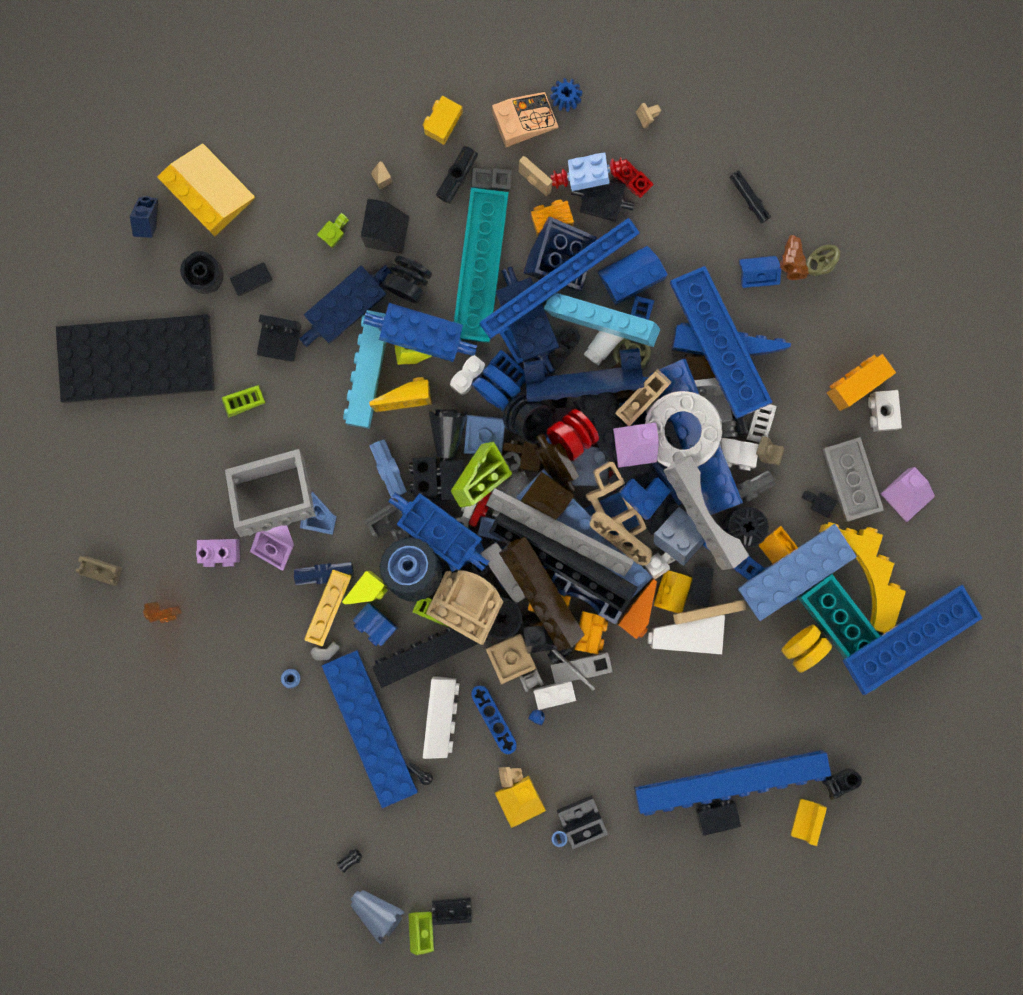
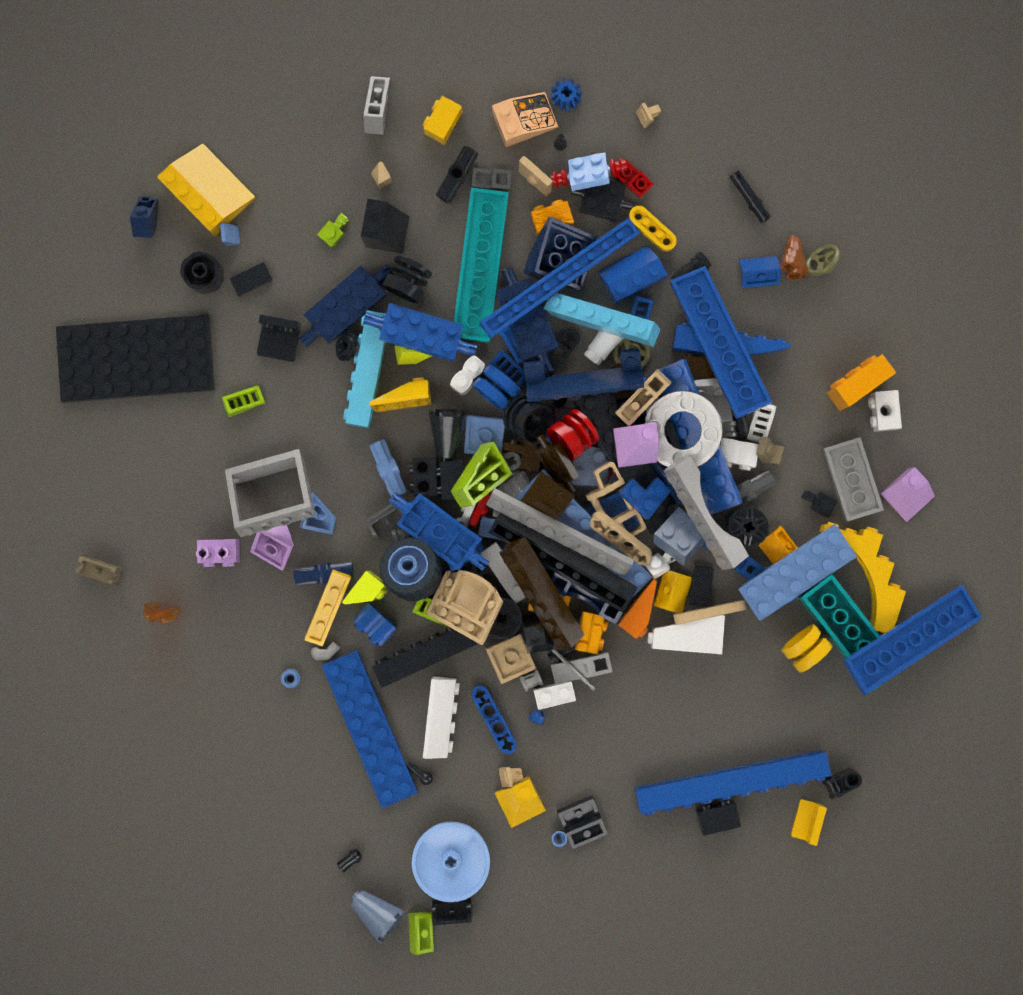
(230, 234): none -> medium blue slope
(346, 346): none -> black gear
(376, 105): none -> light grey slope
(450, 861): none -> light blue dish
(560, 143): none -> black piece
(647, 221): none -> yellow plate
(695, 263): none -> black axle

